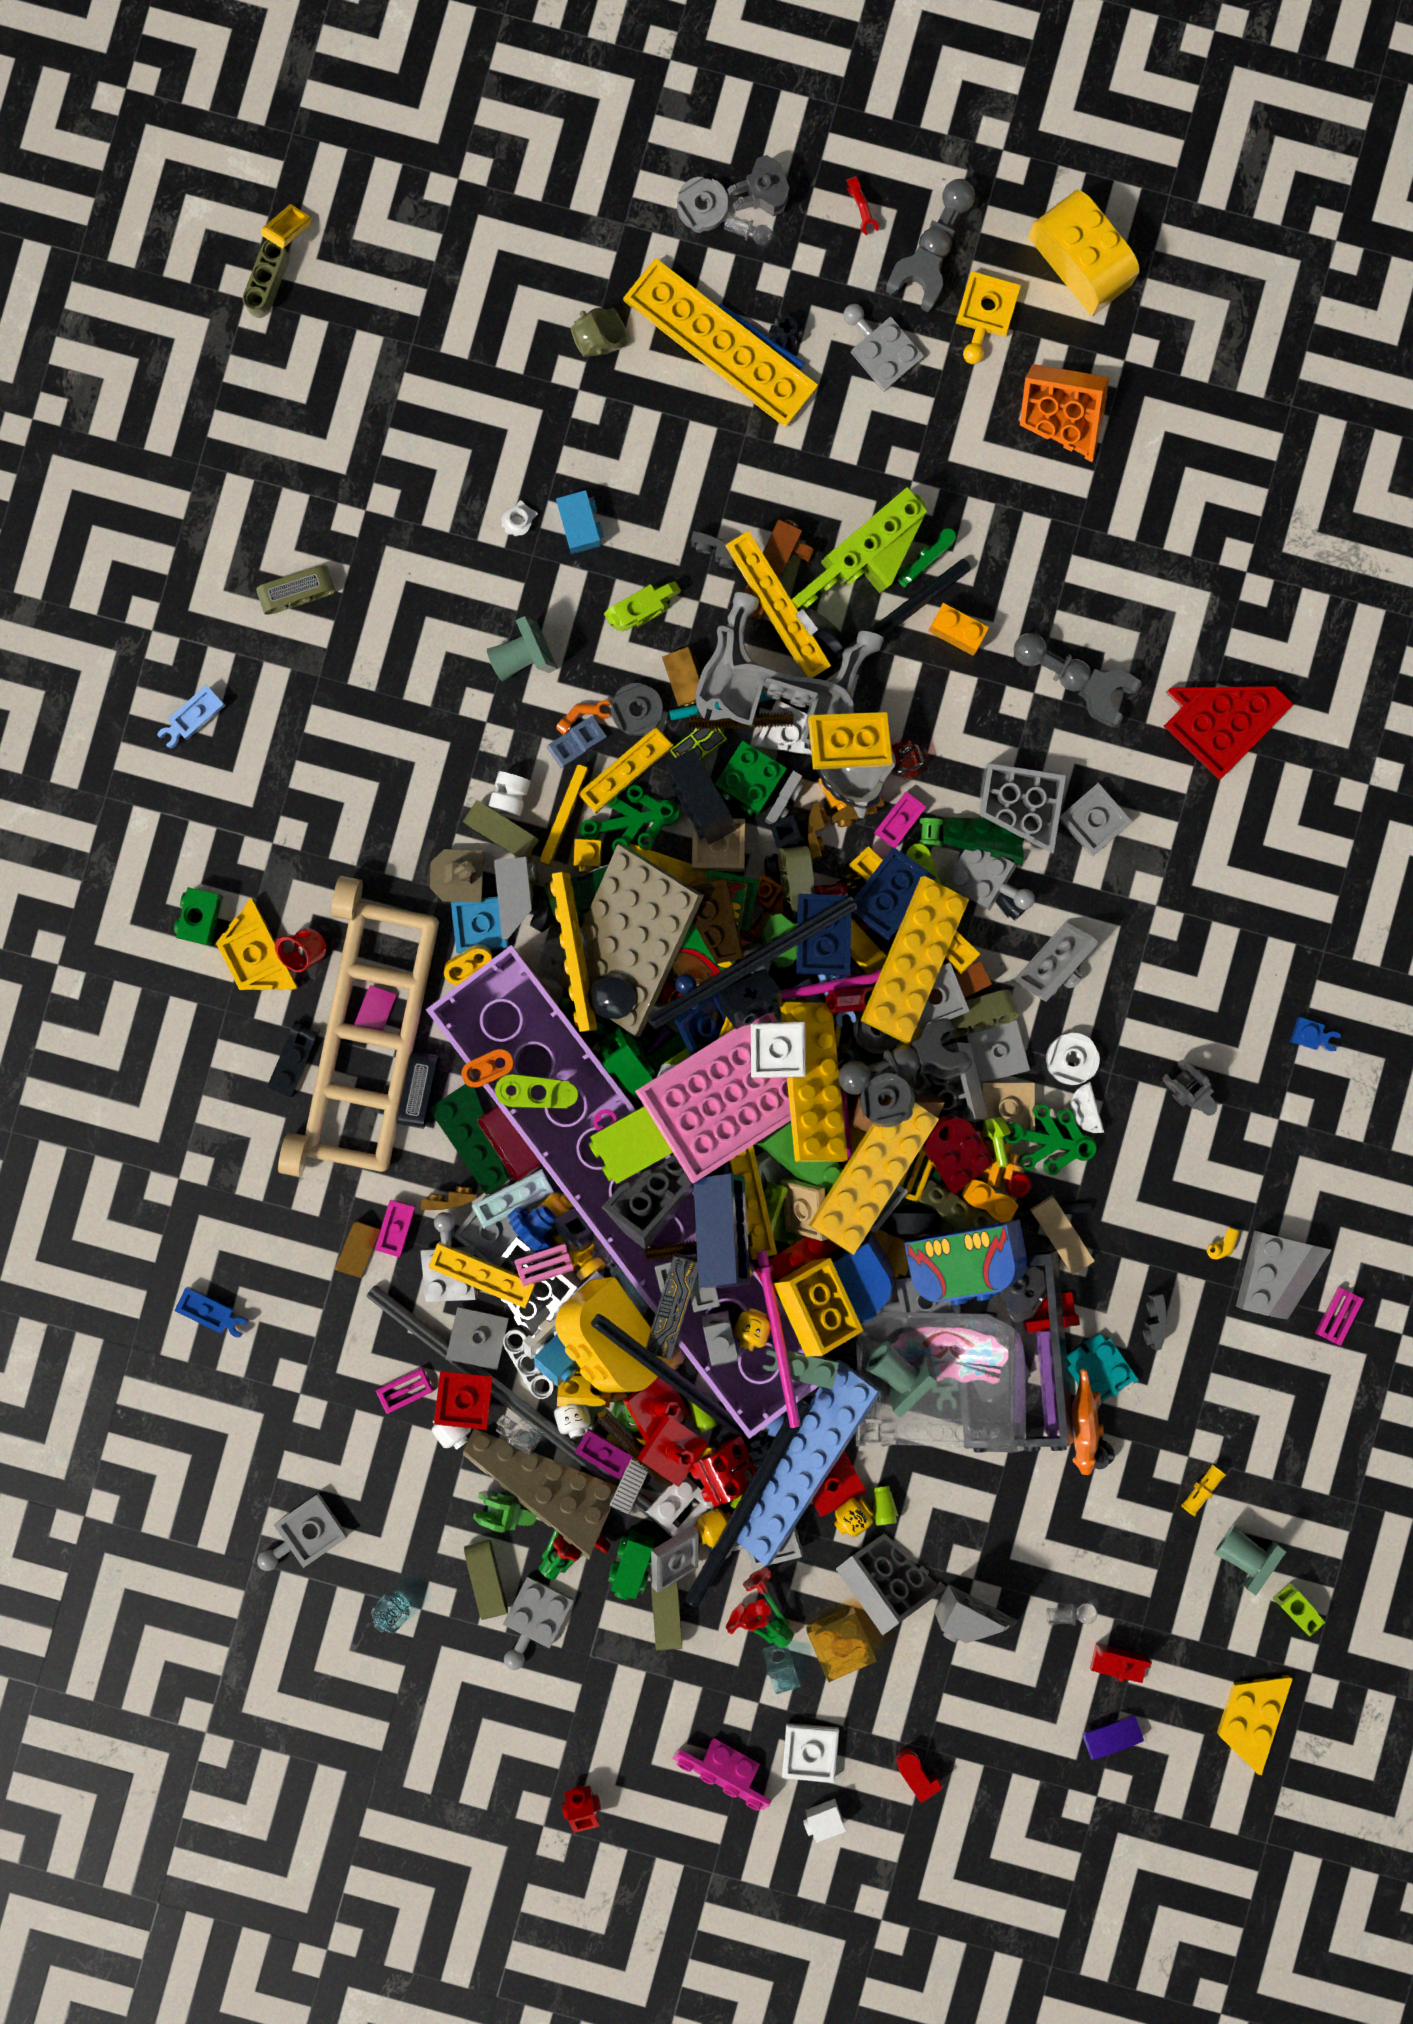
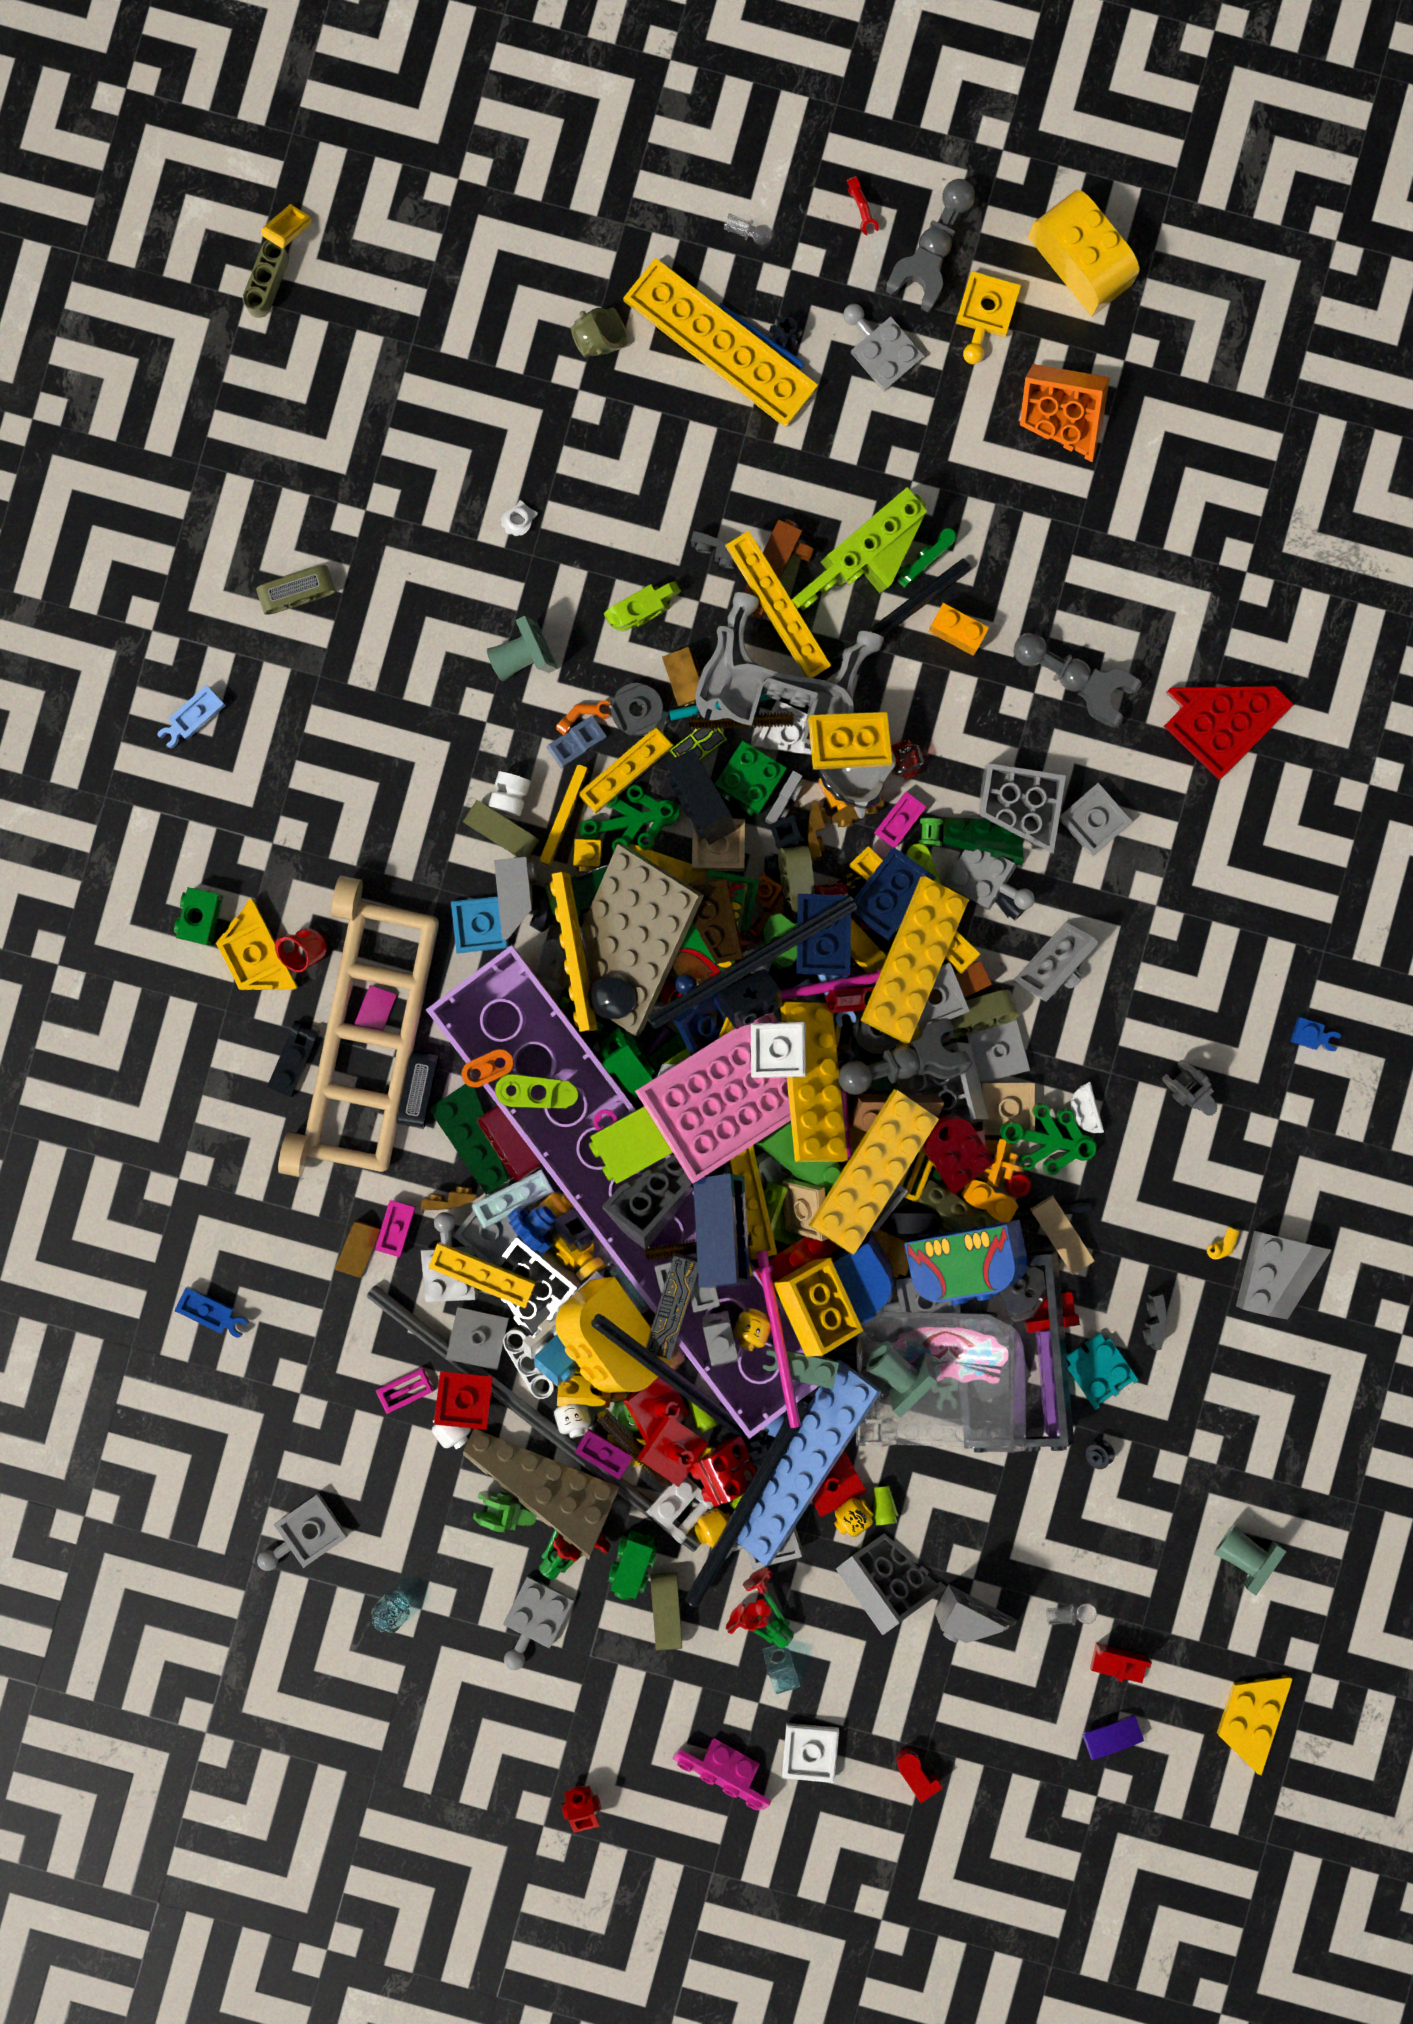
(458, 875): dark tan piece -> none
(467, 962): yellow plate -> none
(486, 1579): olive beam -> none
(521, 1435): clear plate -> none
(541, 1255): bright pink tile -> none
(578, 521): dark azure brick -> none
(629, 1487): white sticker -> none
(674, 1558): light grey plate -> none
(700, 219): light grey plate -> none
(766, 187): flat silver hinge -> none
(823, 629): black tile -> none
(824, 1821): white brick -> none
(841, 1644): clear yellow brick -> none
(898, 1110): dark grey plate -> none
(996, 1130): lime bar -> none
(1085, 1051): white plate -> none
(1086, 1424): orange animal -> none
(1203, 1490): yellow pin -> none
(1299, 1609): lime leg -> none
(1348, 1320): dark pink tile -> none

